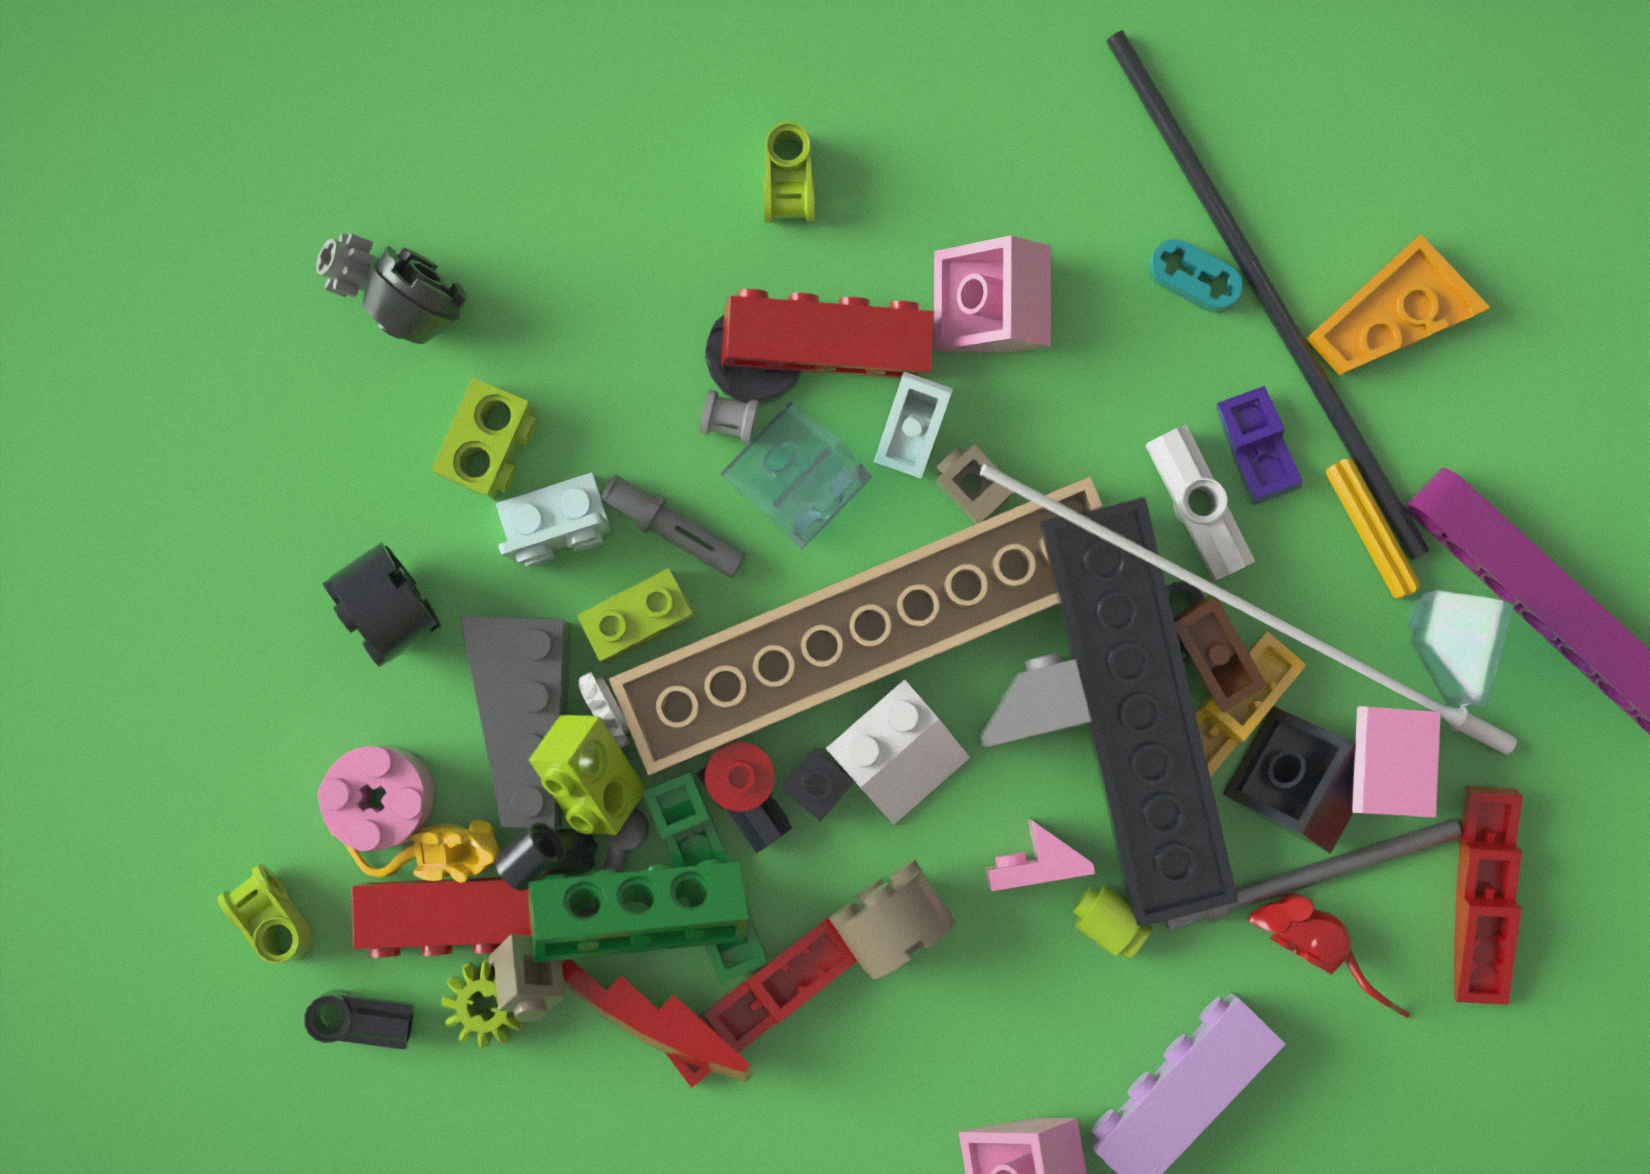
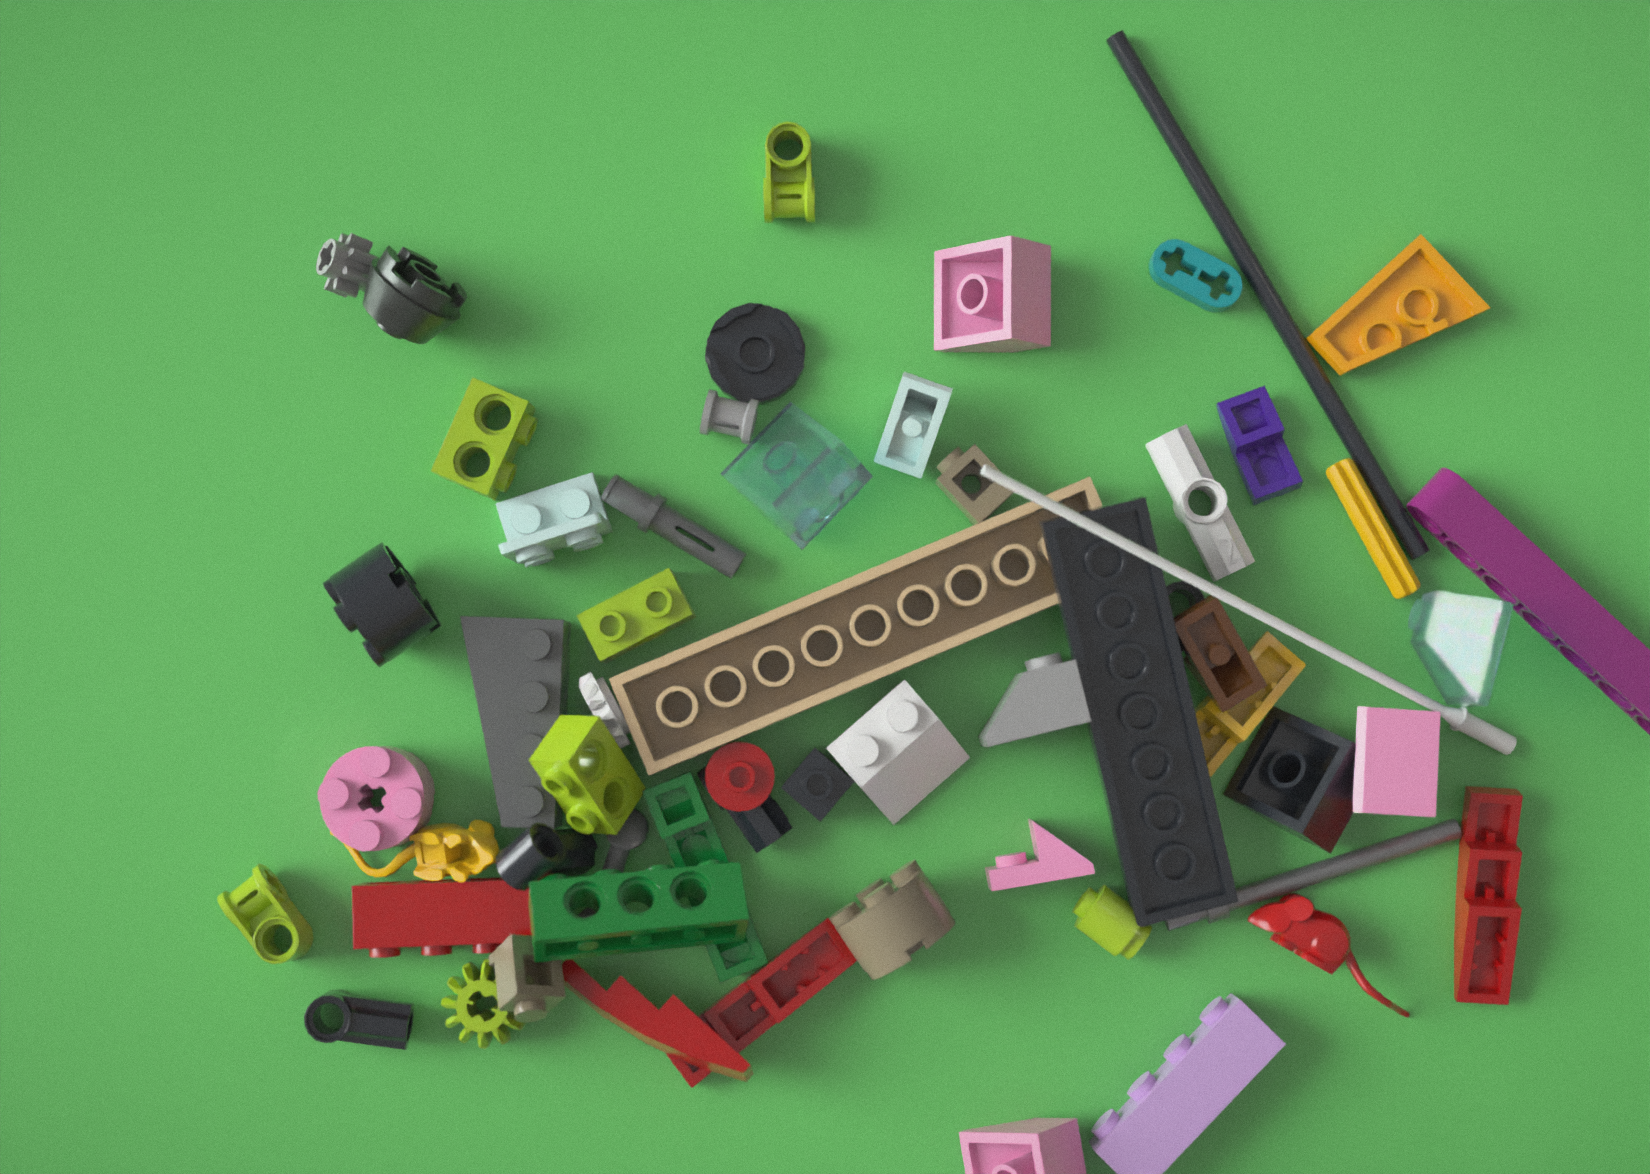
(827, 336): red brick -> none

